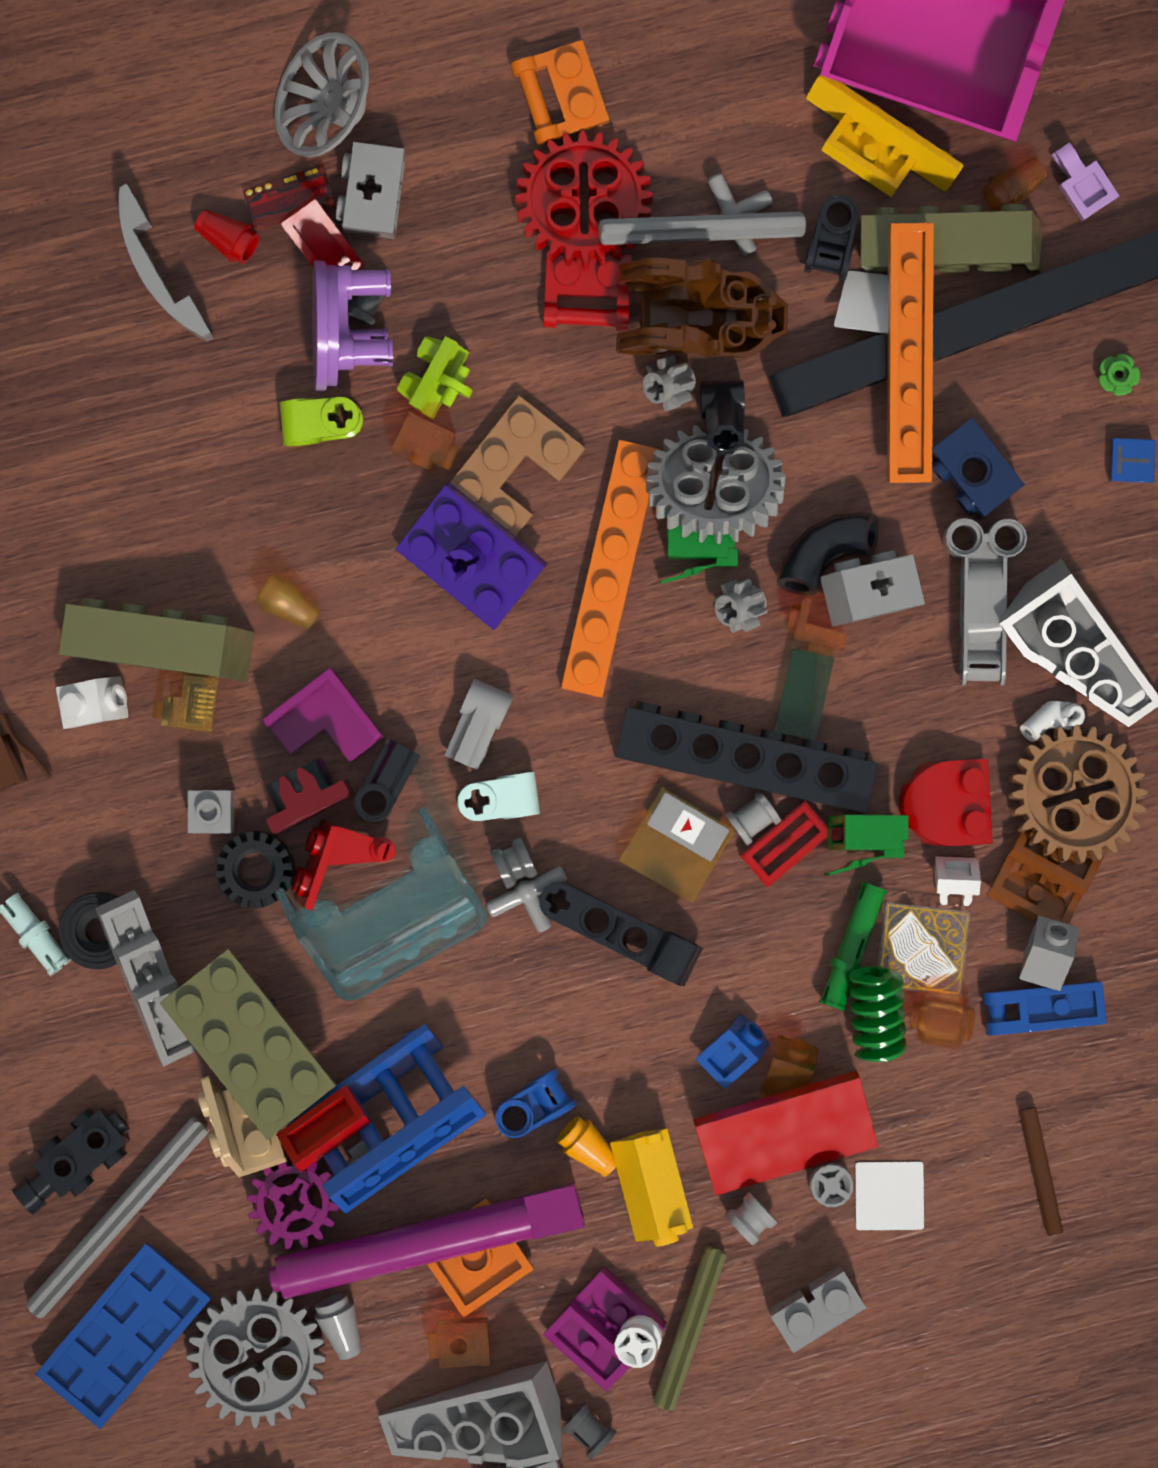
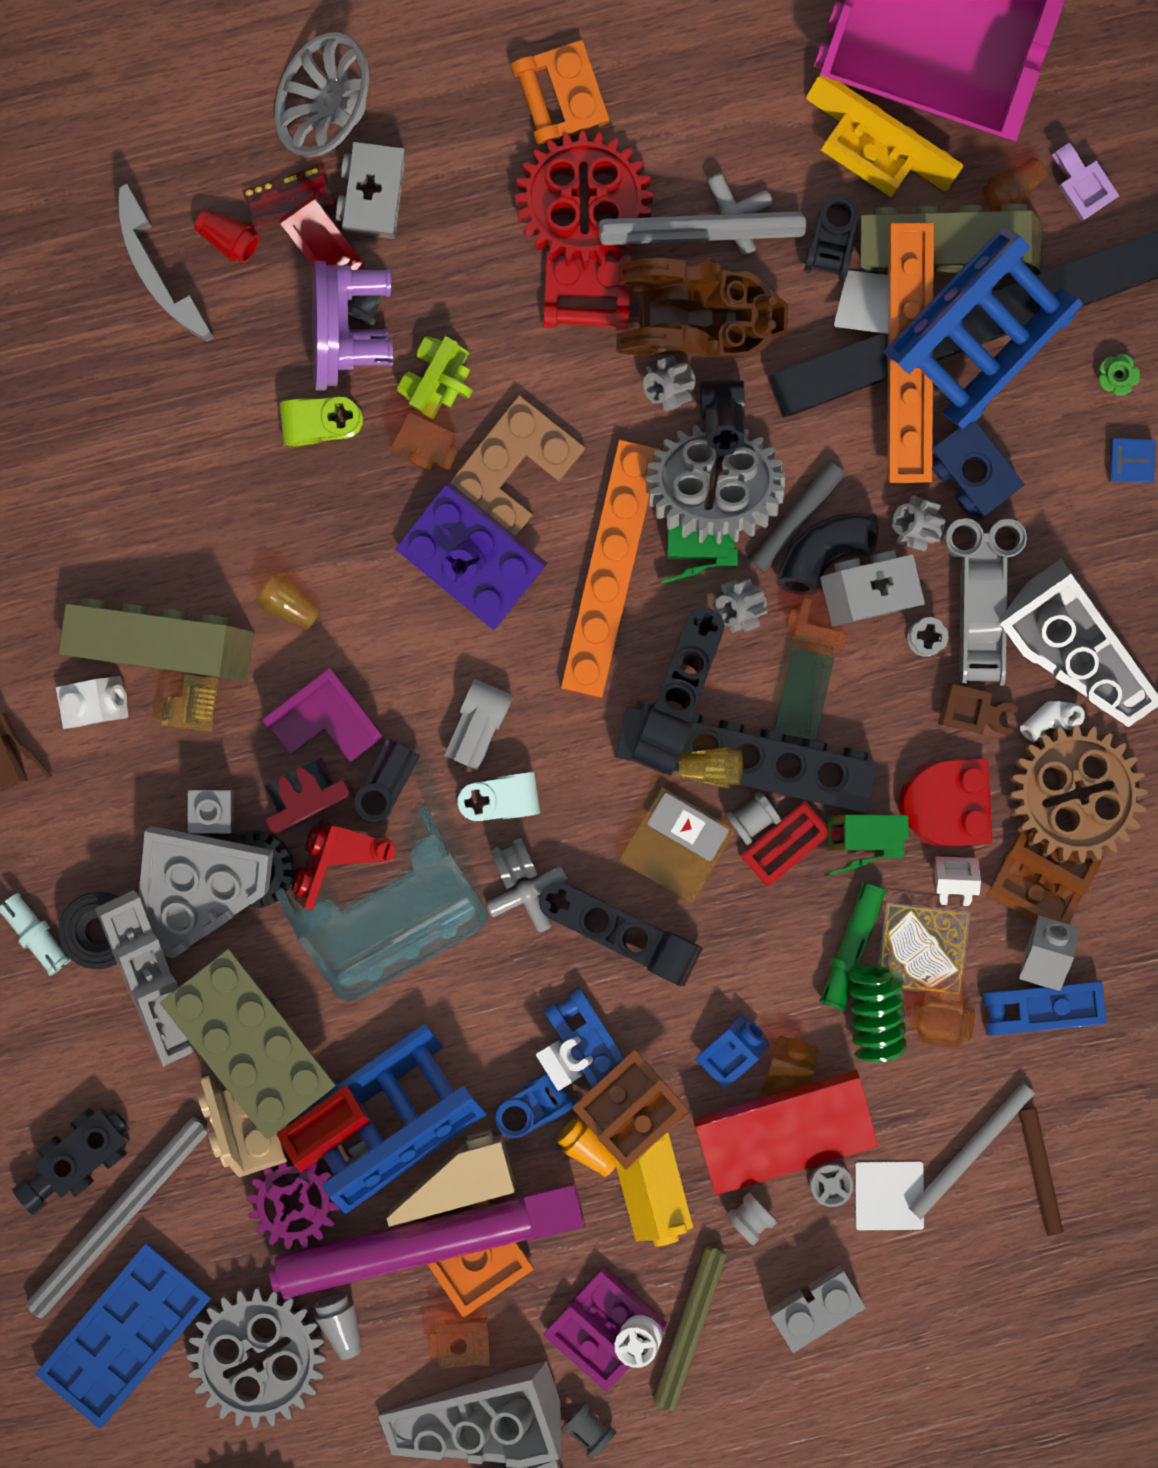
(197, 884): none -> light grey plate
(468, 1176): none -> tan slope
(560, 1063): none -> white tile
(593, 1035): none -> blue plate
(630, 1109): none -> dark orange slope
(667, 728): none -> black piece
(713, 767): none -> clear yellow cone
(797, 516): none -> dark grey piece
(917, 645): none -> light grey bush
(918, 523): none -> light grey gear
(944, 318): none -> blue fence
(971, 709): none -> reddish brown plate
(971, 1150): none -> light grey bar

